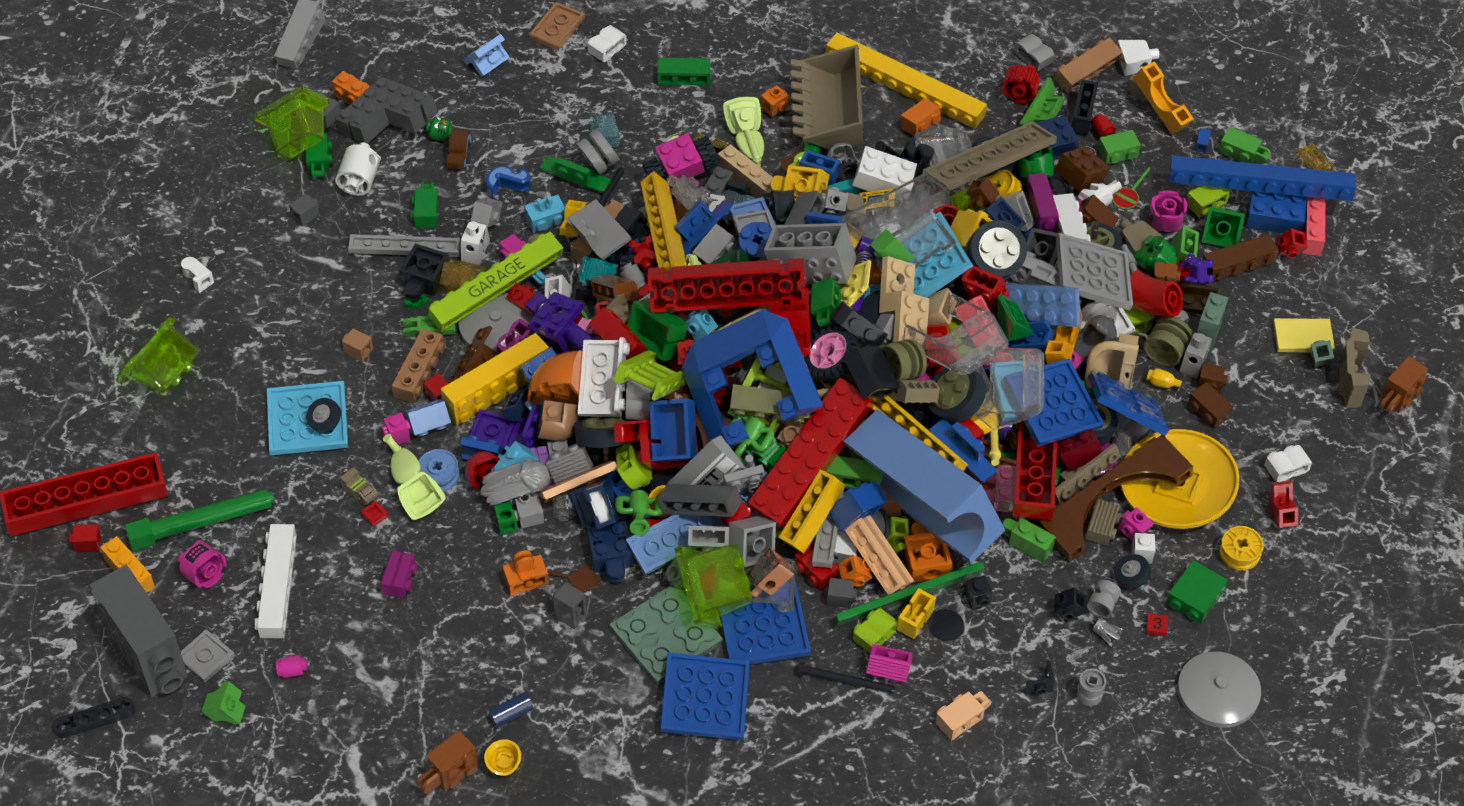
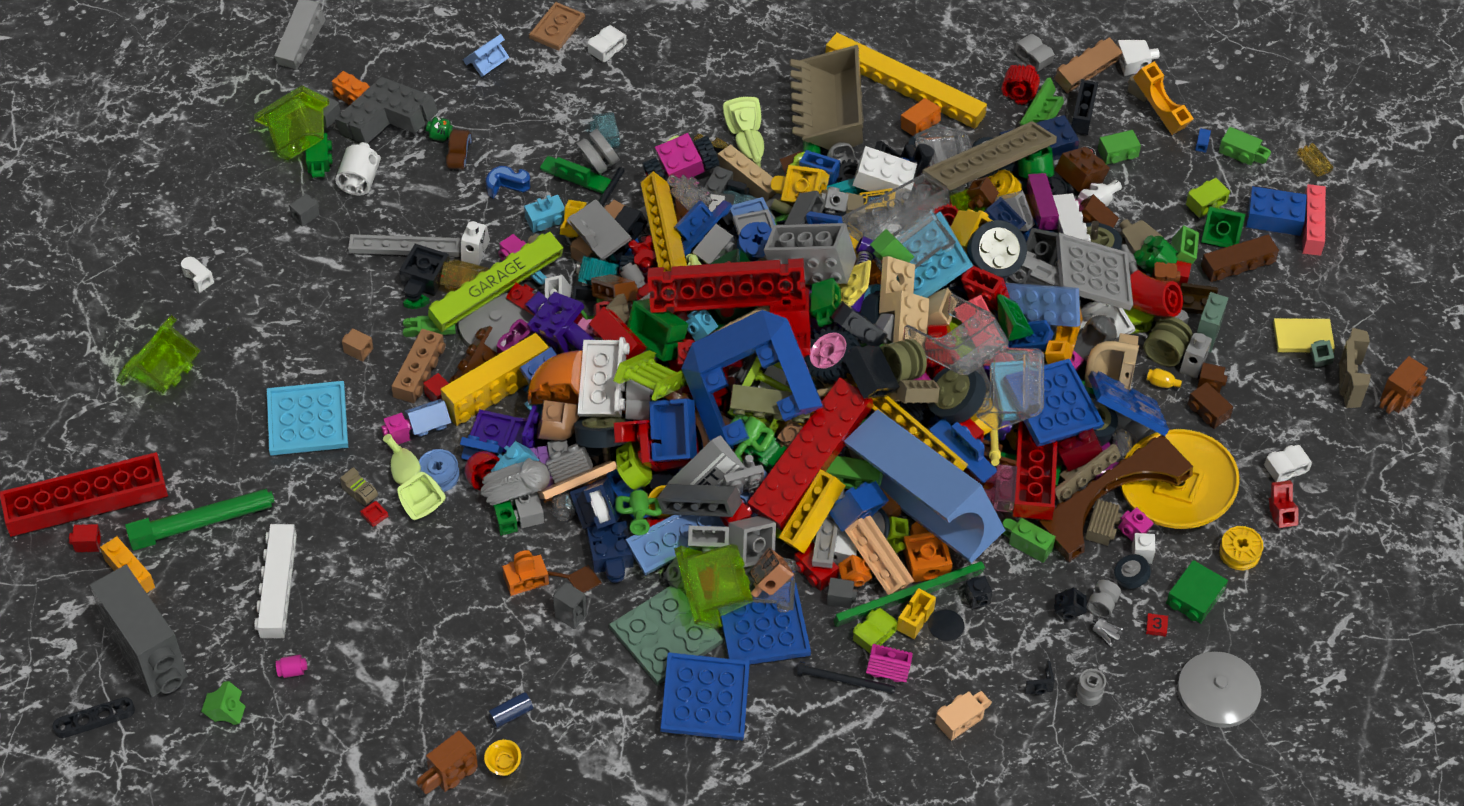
(202, 564): dark pink brick -> none
(206, 656): light grey tile -> none
(323, 415): black wheel -> none
(398, 574): magenta brick -> none
(425, 206): green brick -> none
(486, 211): light grey brick -> none
(515, 405): dark blue brick -> none
(684, 71): green brick -> none
(774, 100): orange brick -> none
(779, 203): black brick -> none
(1103, 125): red brick -> none
(1127, 197): piece -> none
(1167, 211): dark pink brick -> none
(1198, 271): dark purple animal -> none
(1262, 178): blue brick -> none
(1291, 243): red brick -> none

